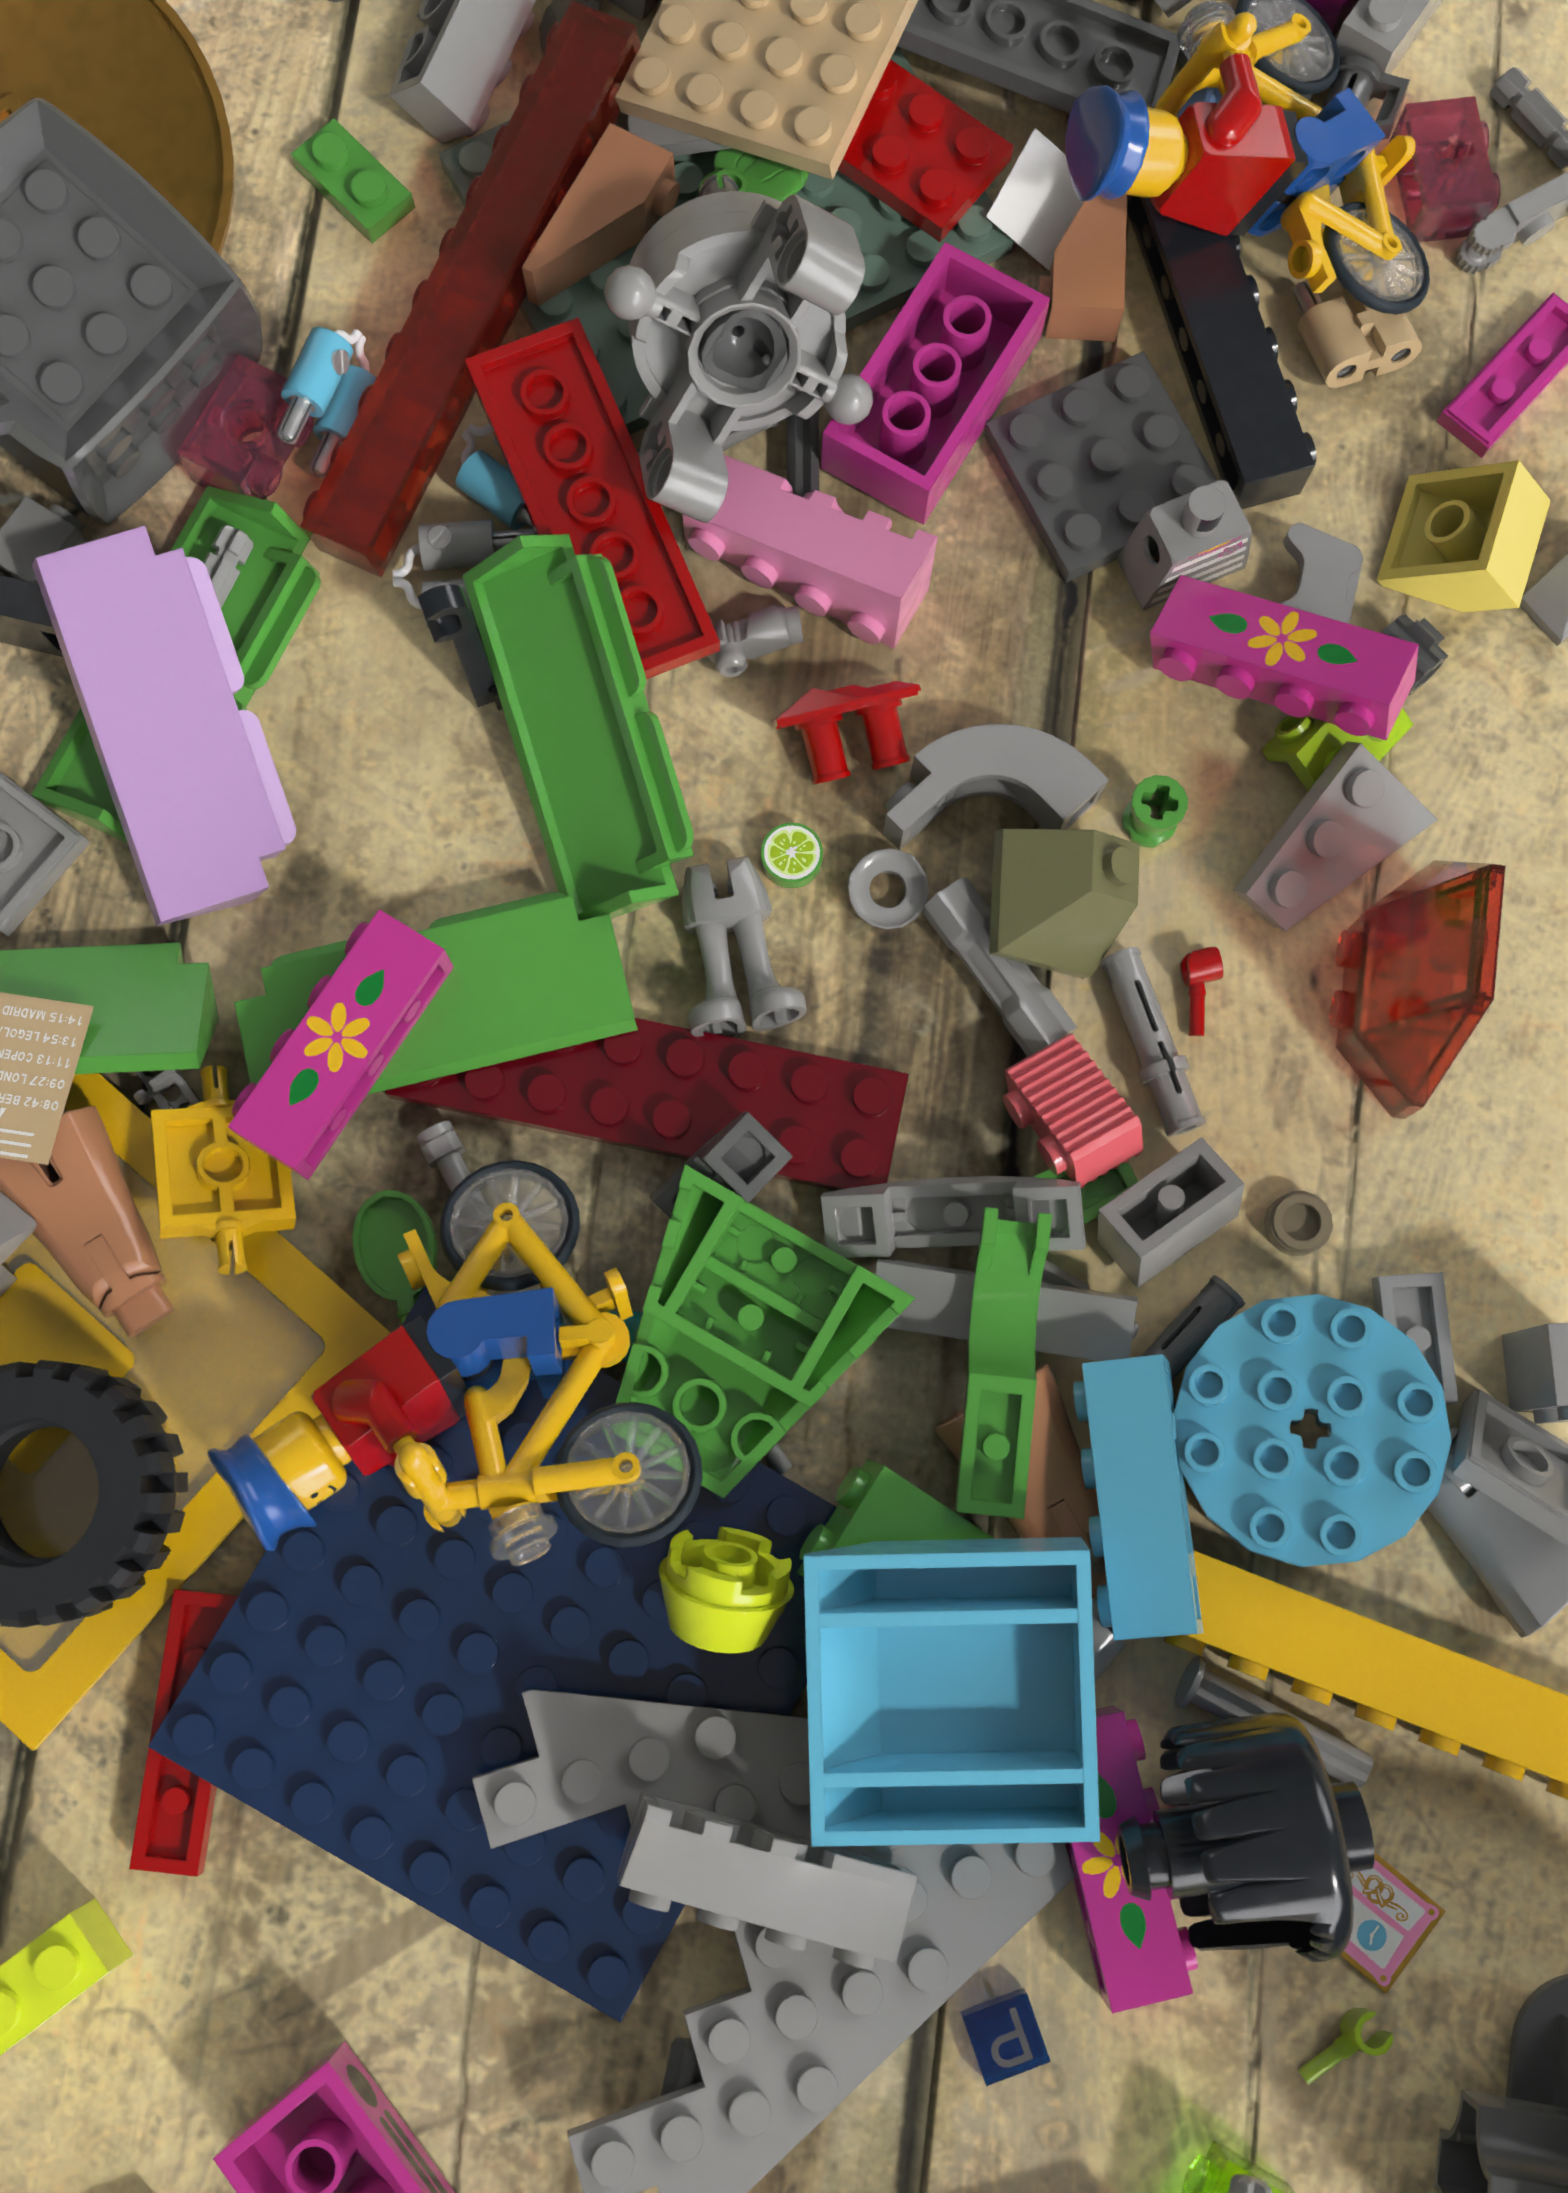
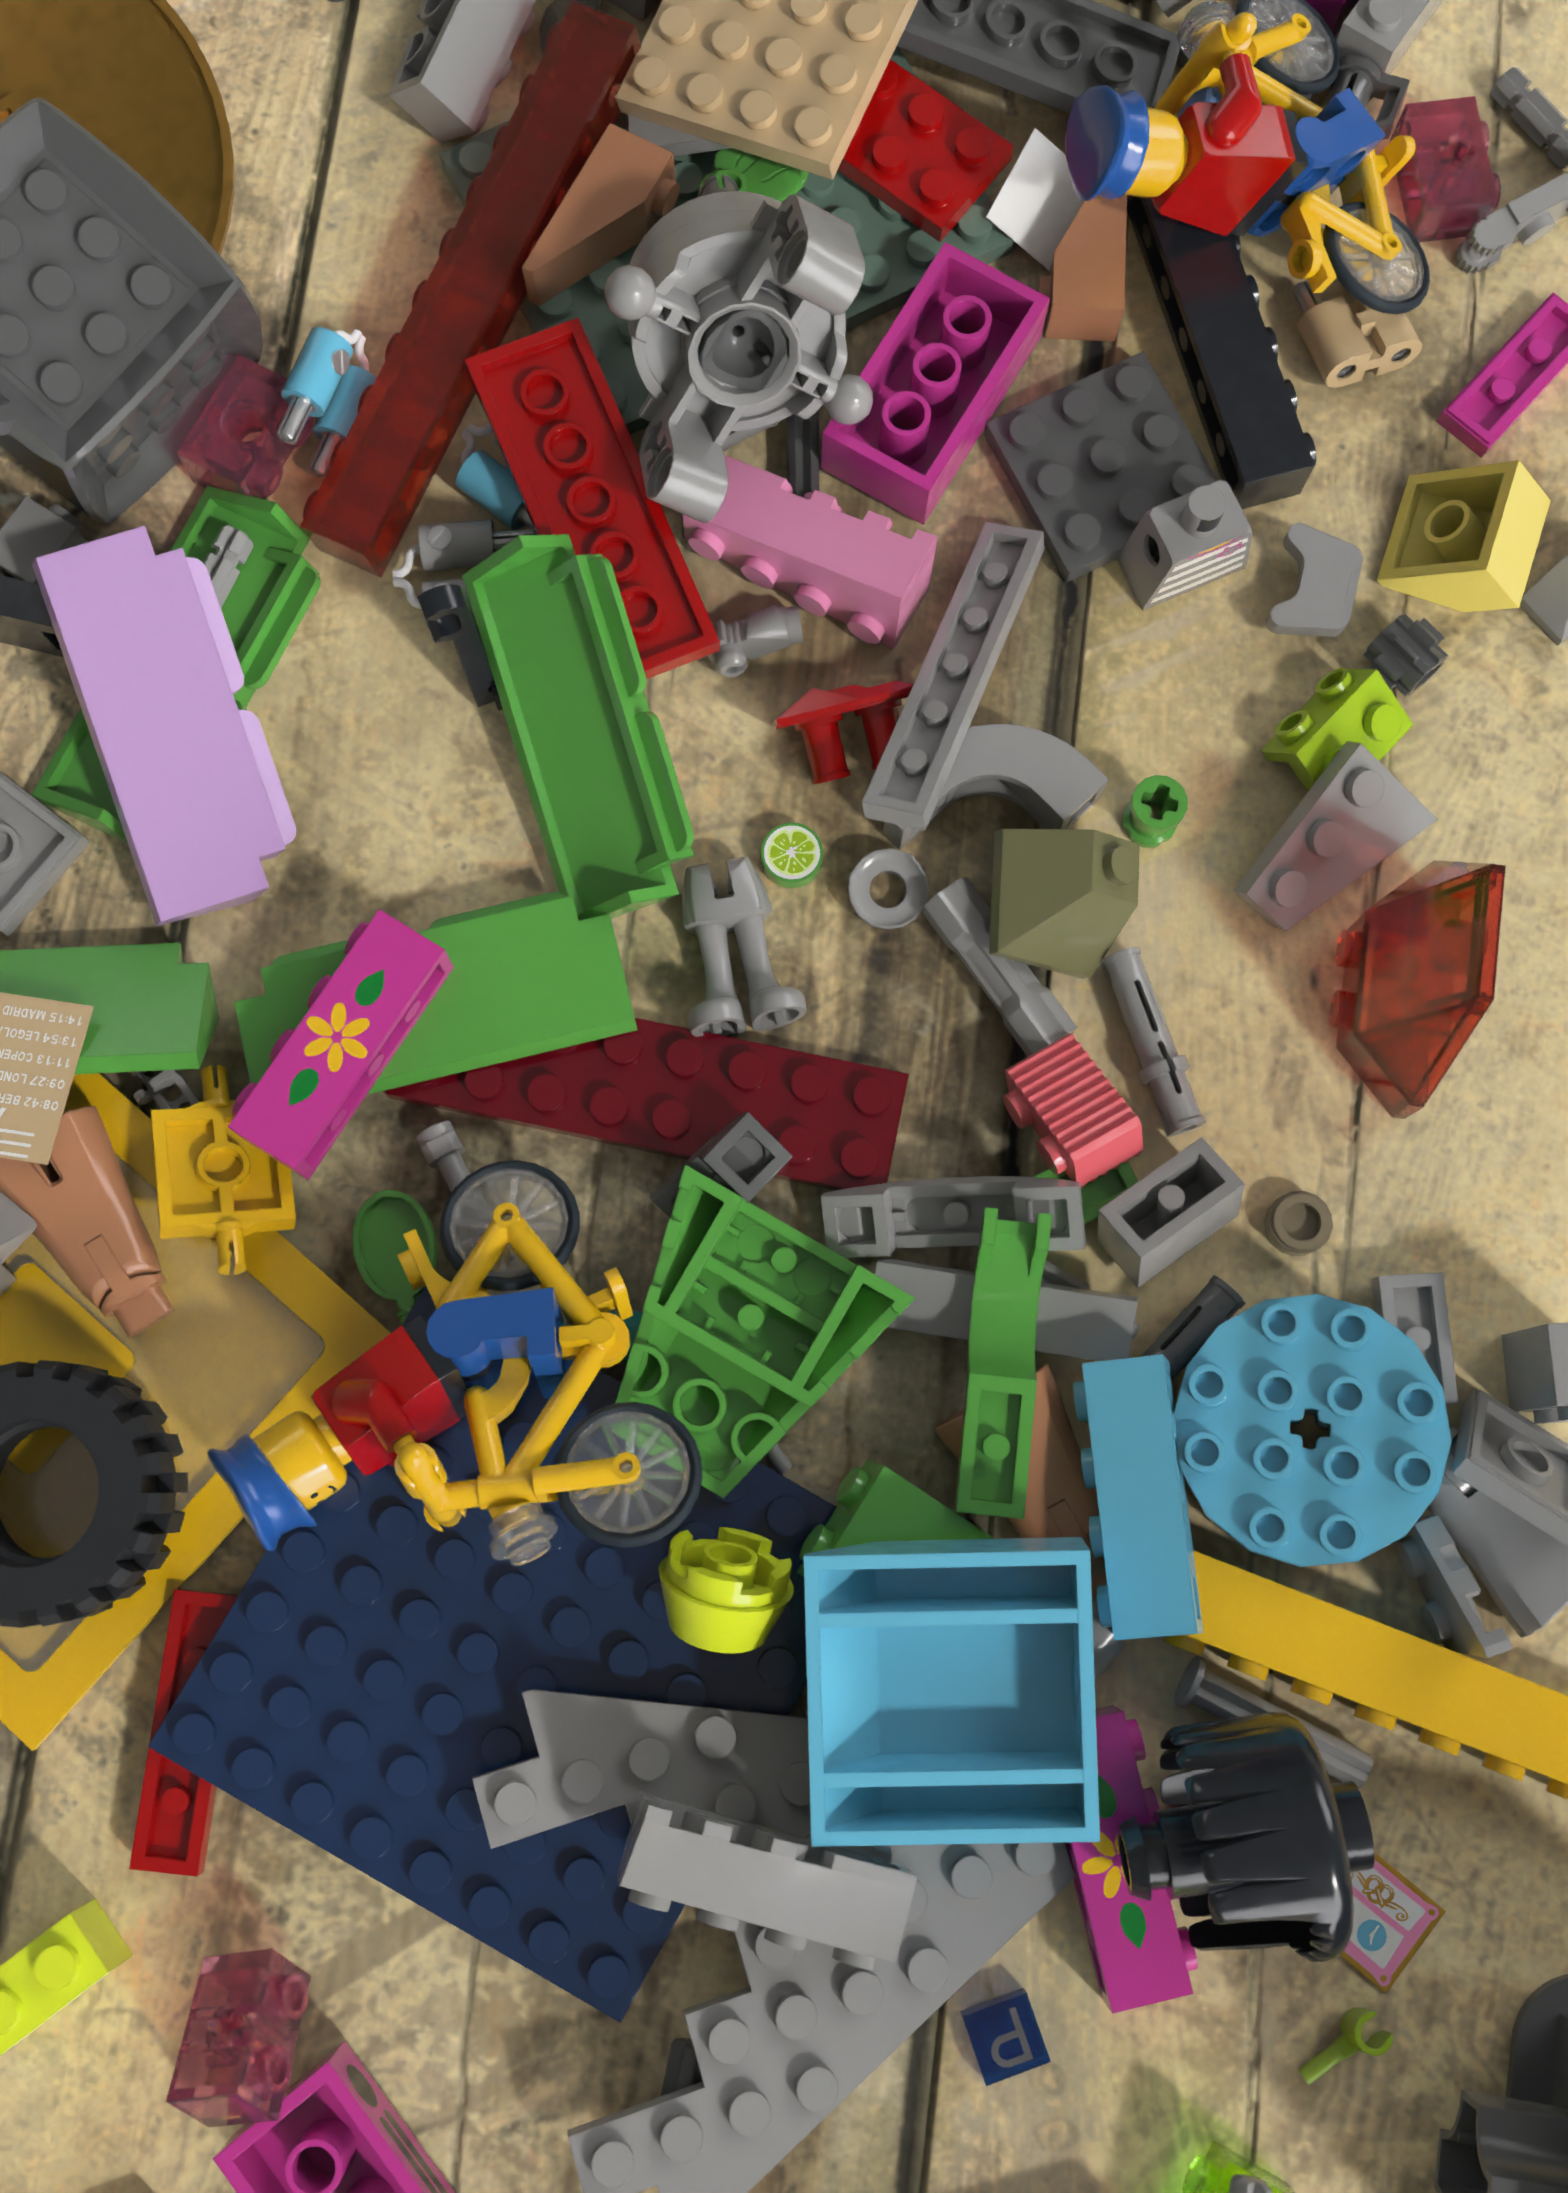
(240, 2039): none -> clear pink brick
(353, 180): bright green plate -> none
(953, 677): none -> light grey plate
(1196, 969): red hand -> none
(1284, 657): dark pink brick -> none
(1448, 1590): none -> light grey wing

